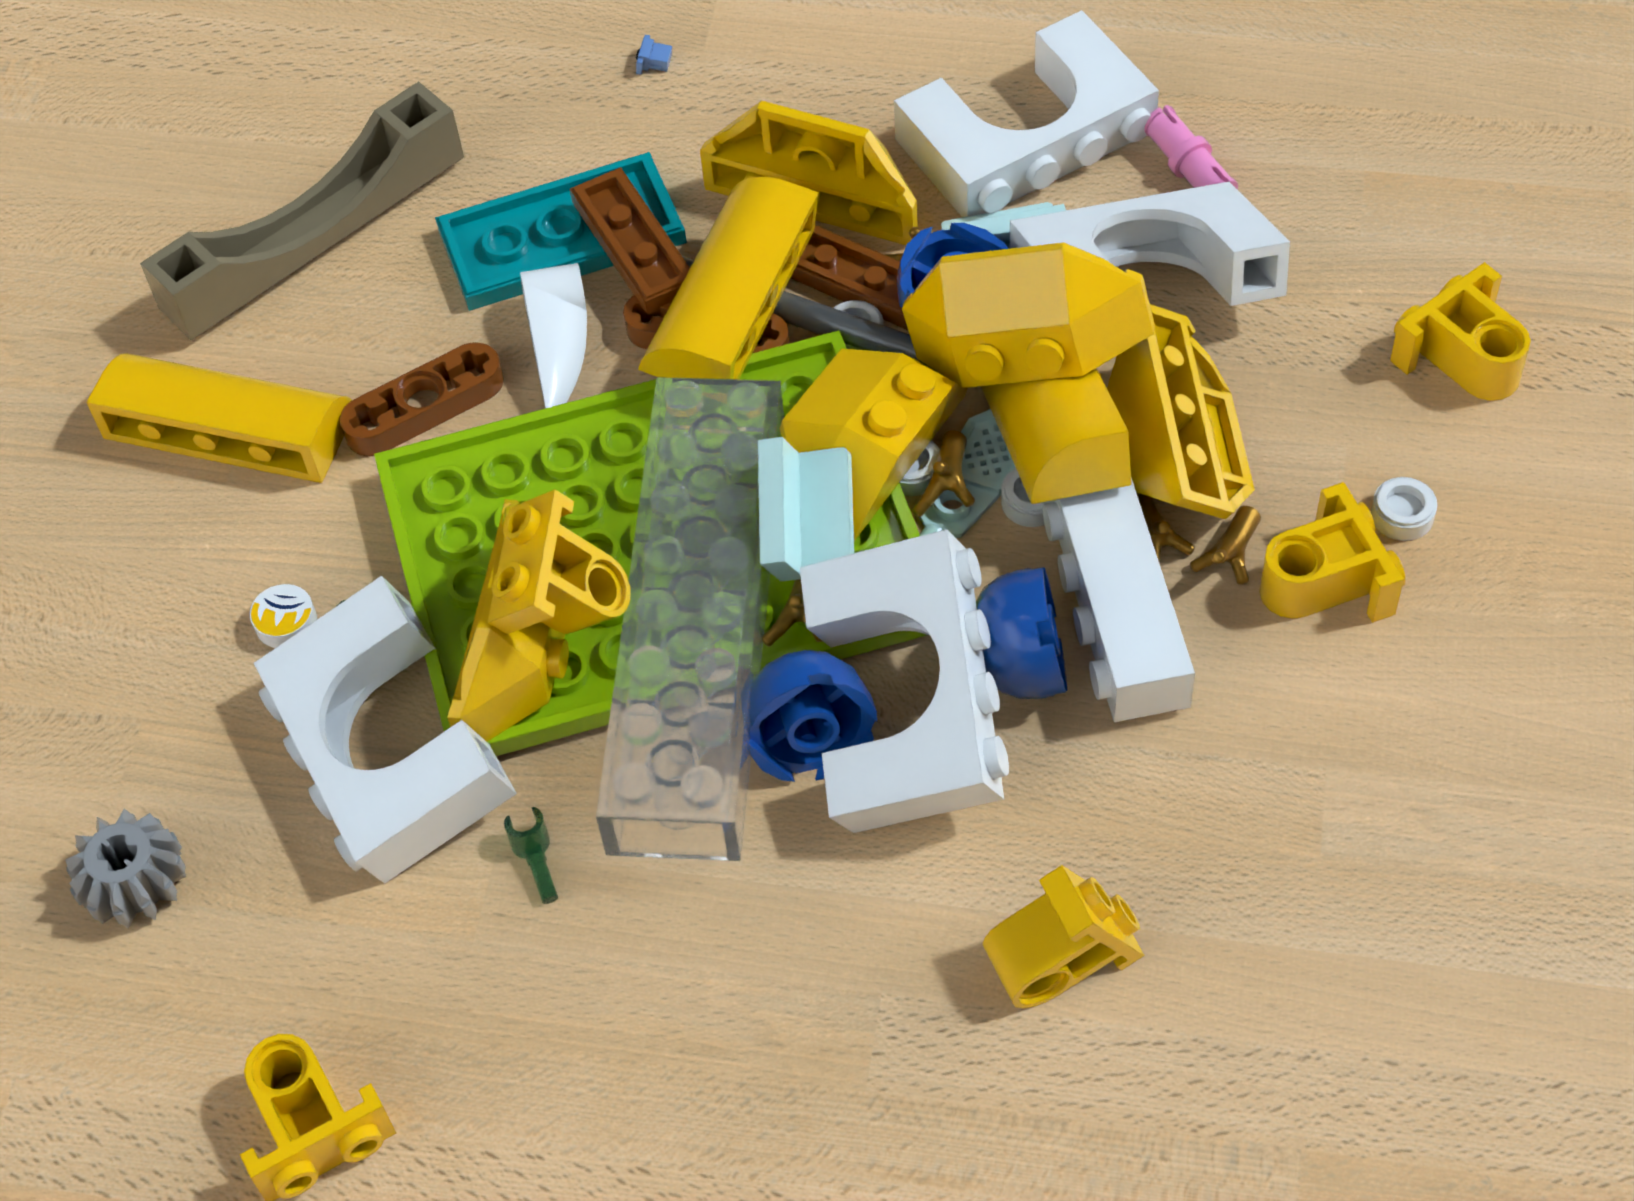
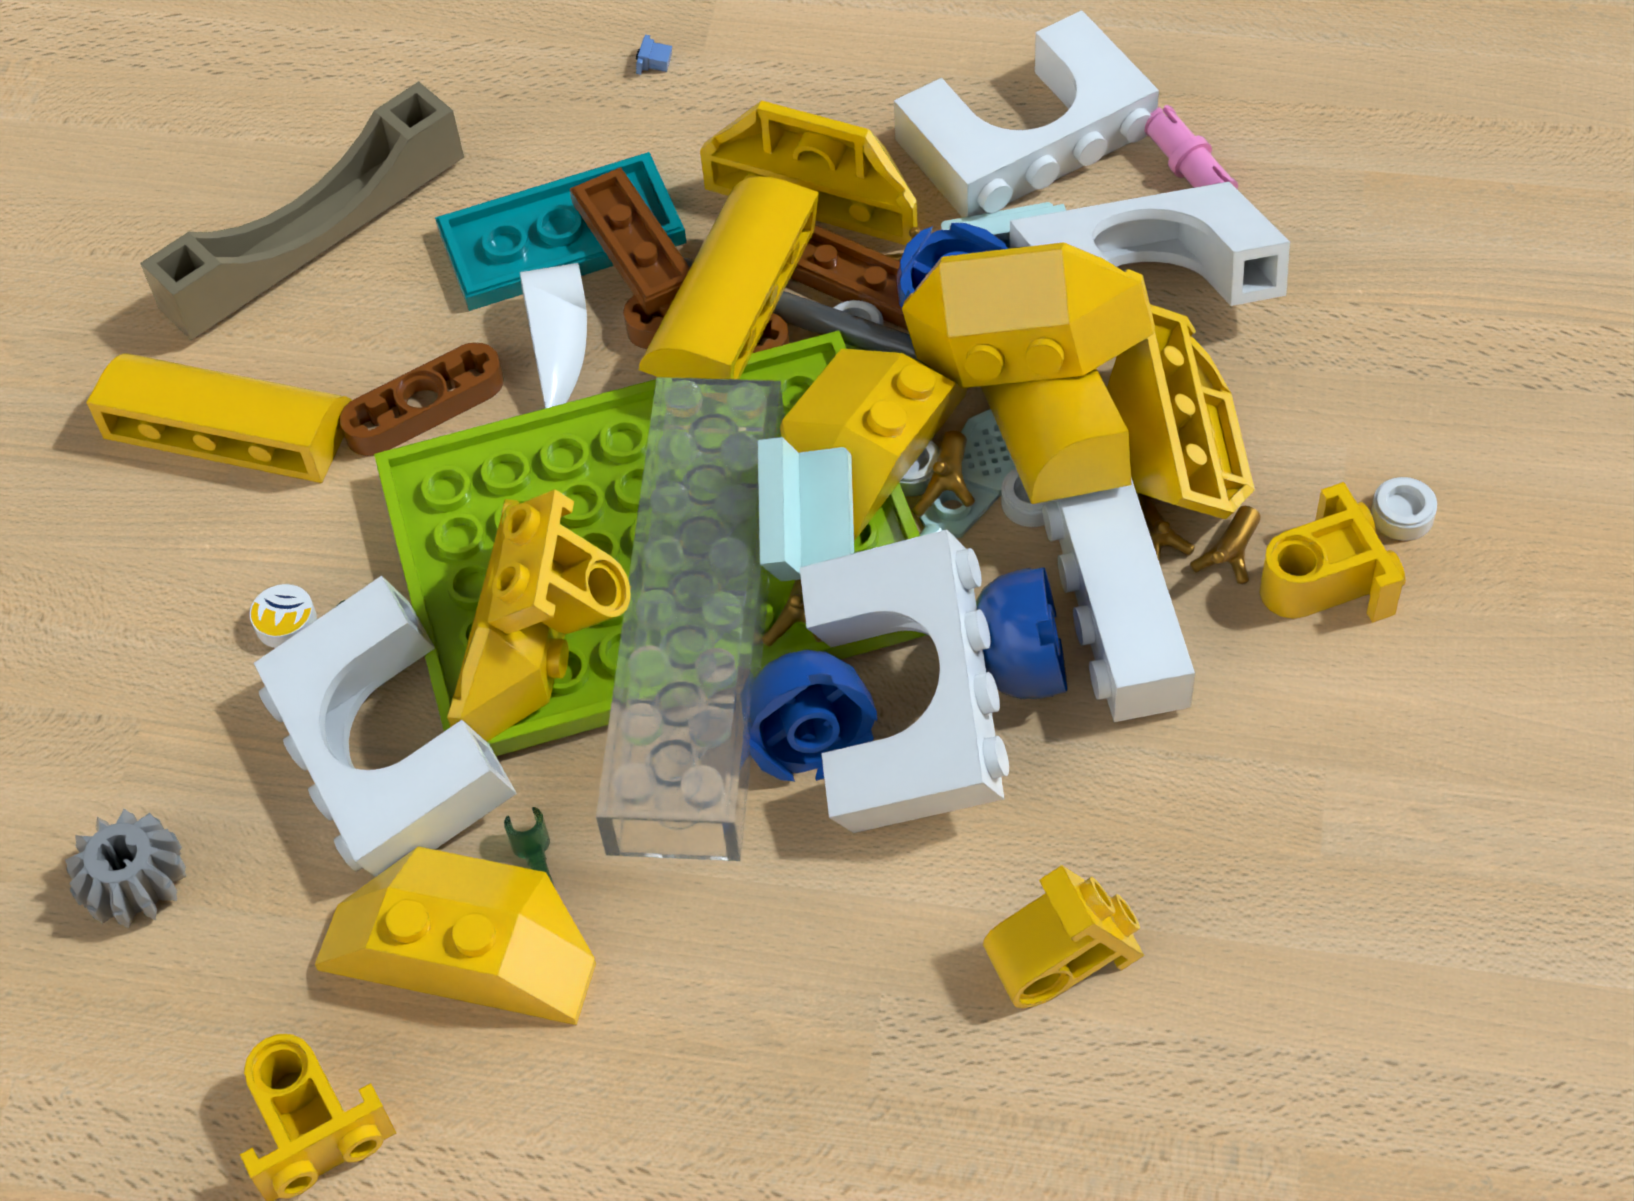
(463, 935): none -> yellow wedge
(1466, 336): yellow pin -> none

